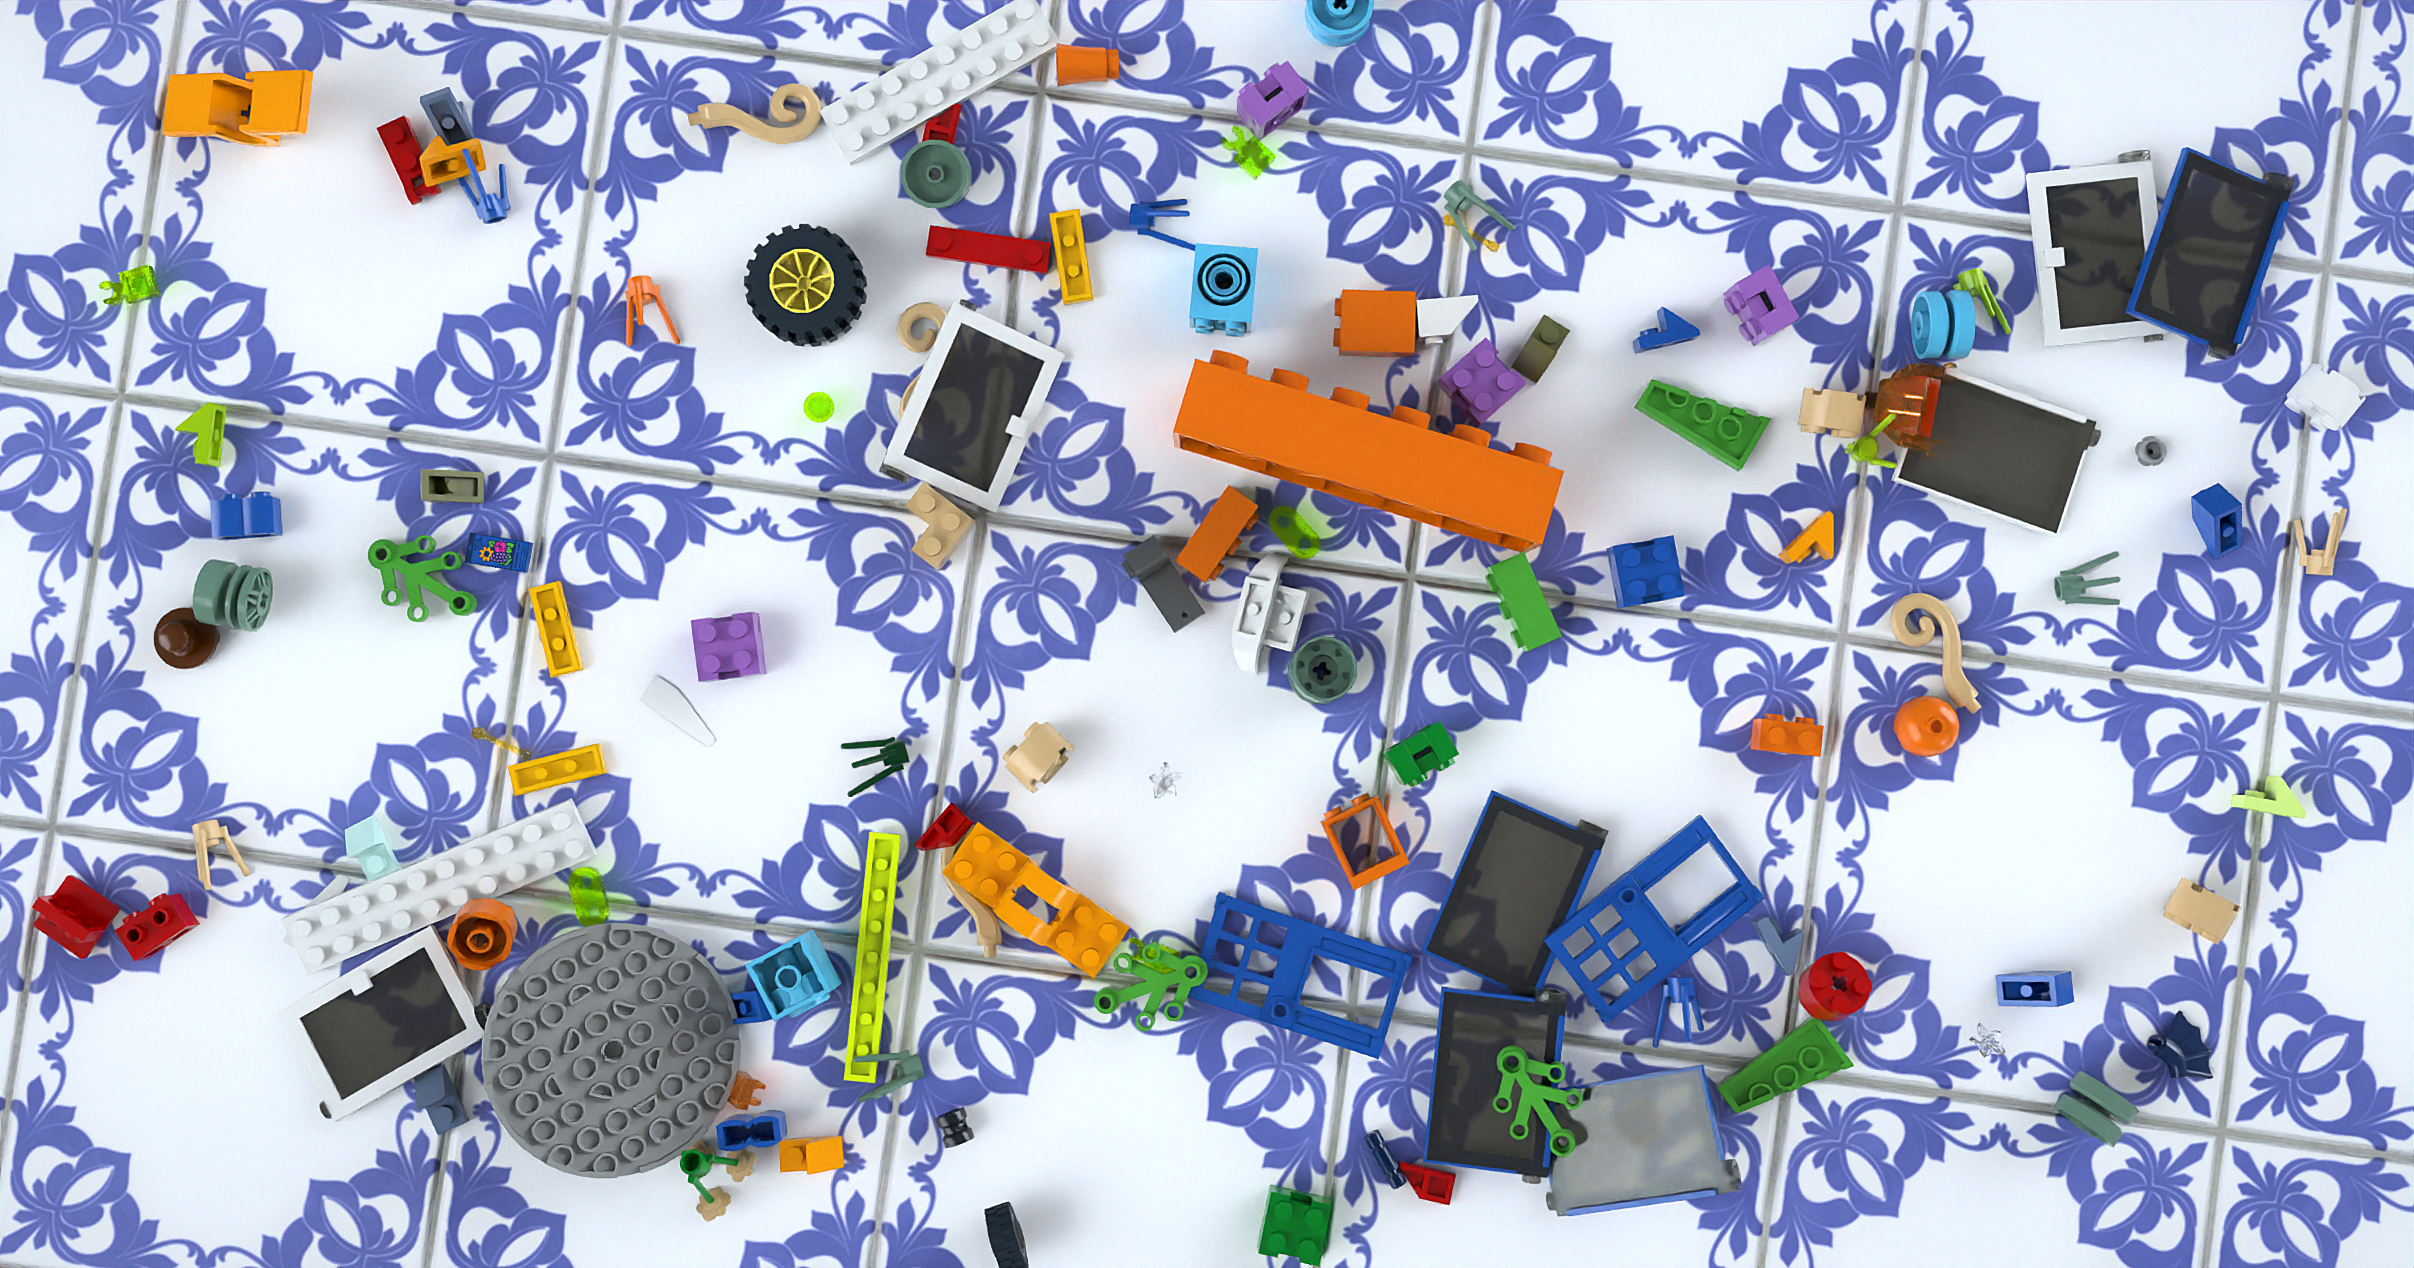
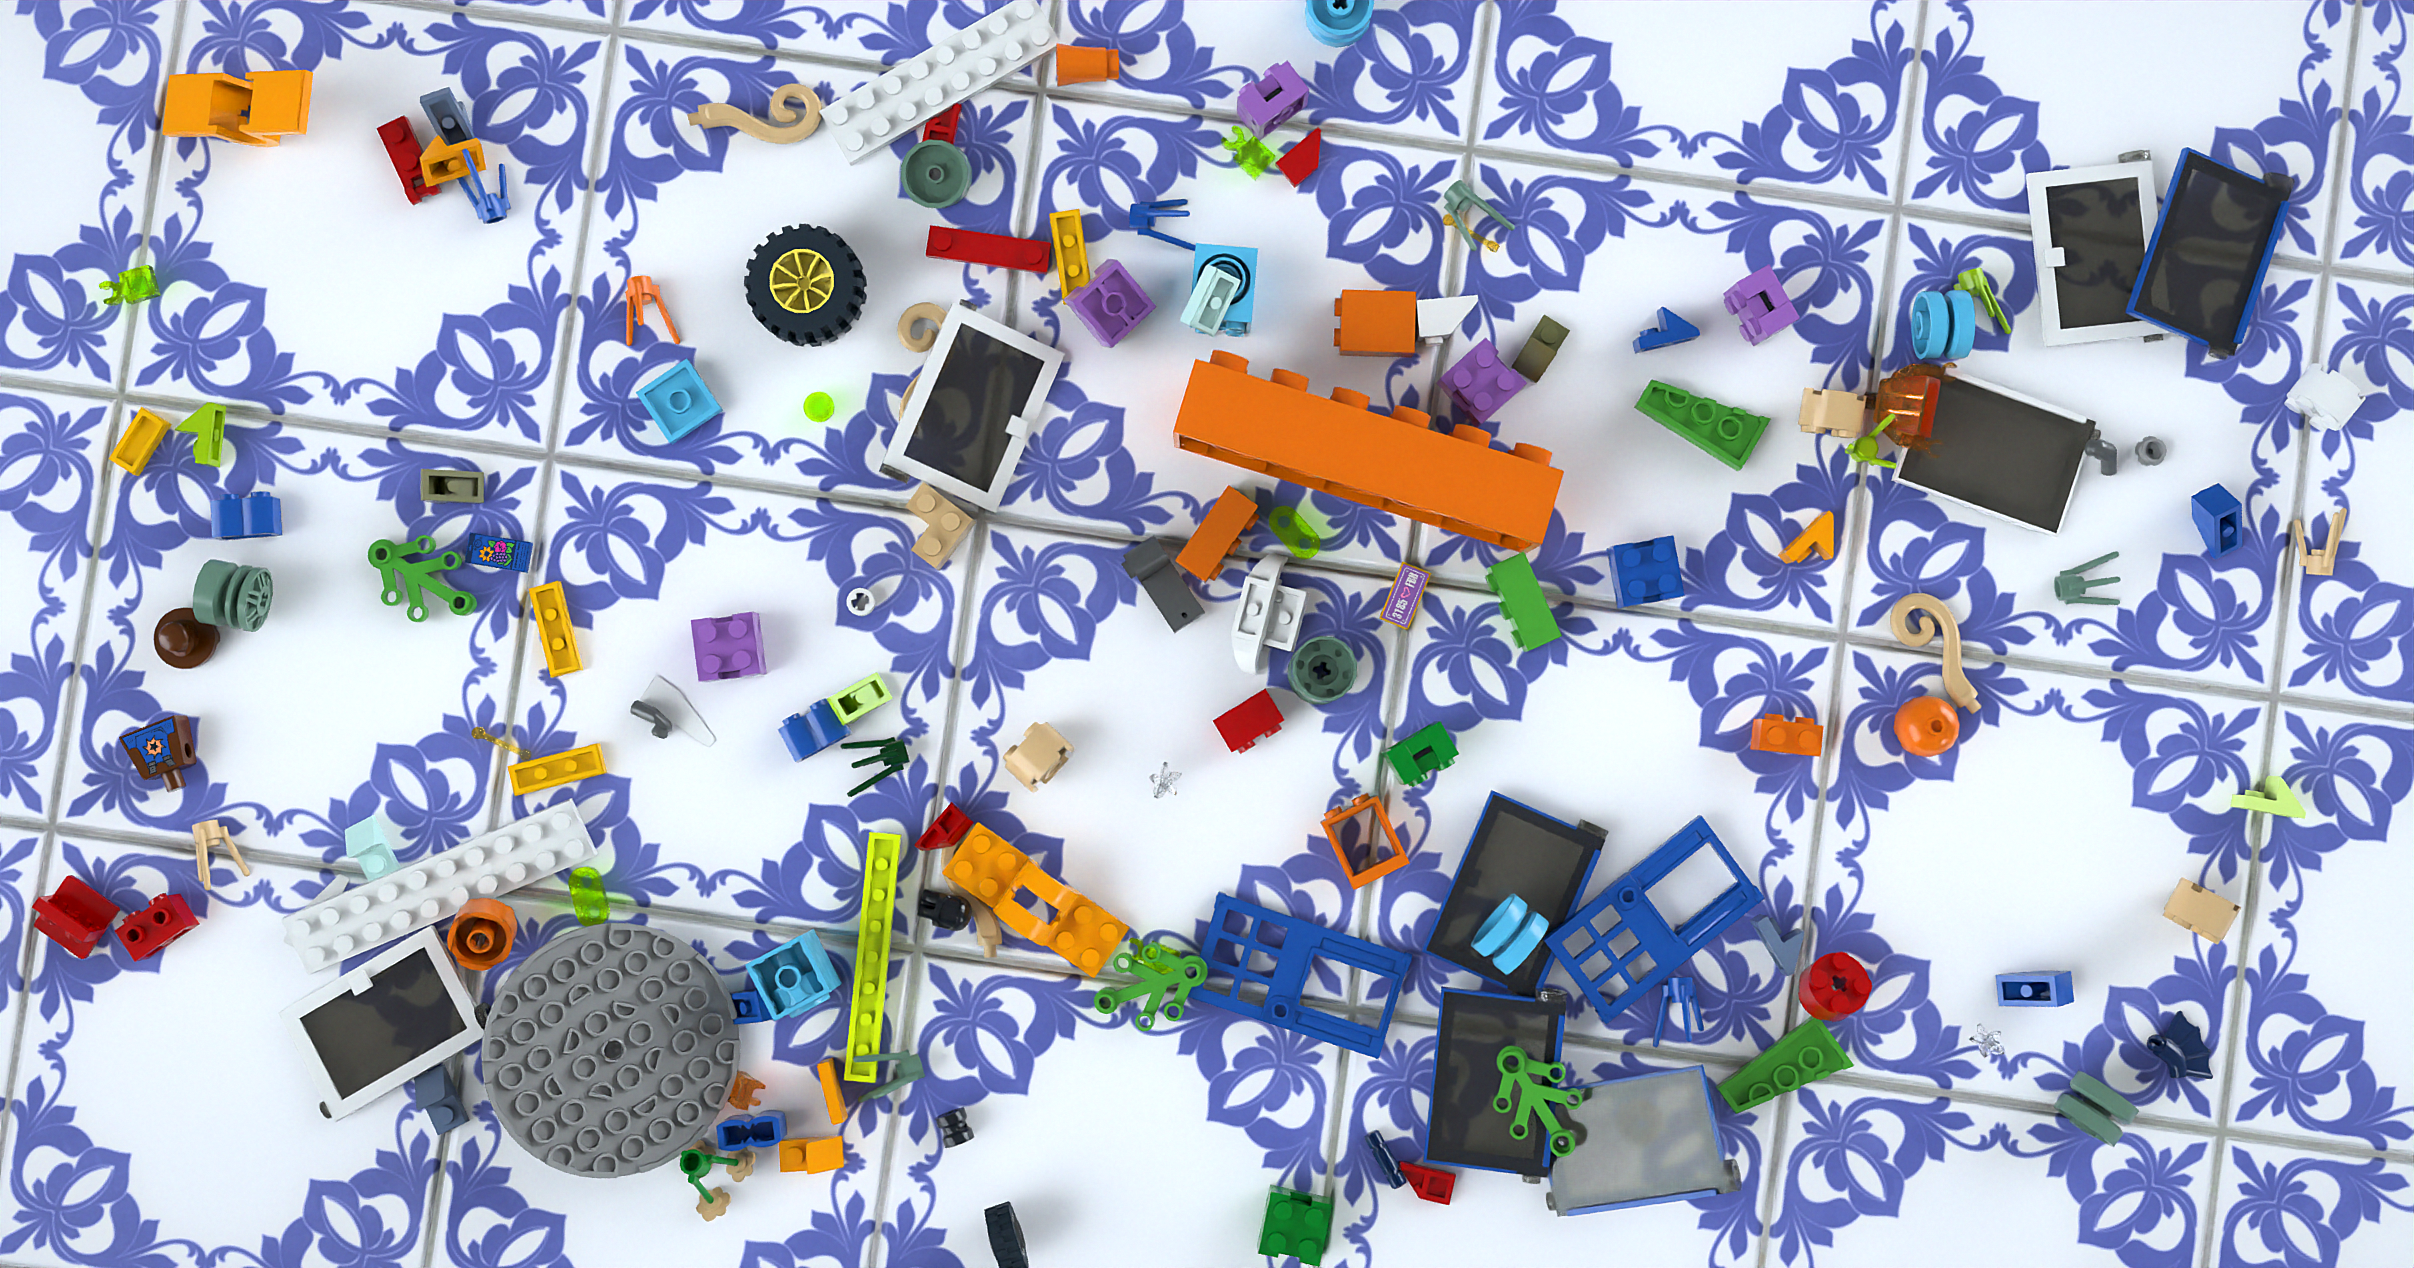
(140, 441): none -> yellow tile
(162, 750): none -> torso
(654, 716): none -> dark grey arm
(679, 401): none -> medium azure plate
(813, 731): none -> blue brick
(832, 1091): none -> light orange tile
(853, 596): none -> white bush
(859, 699): none -> slope
(945, 910): none -> black piece
(1110, 303): none -> medium lavender piece
(1210, 300): none -> light aqua slope
(1249, 721): none -> red brick
(1301, 159): none -> red tile
(1404, 596): none -> medium lavender tile
(1510, 934): none -> medium azure wheel
(2105, 452): none -> dark grey arm

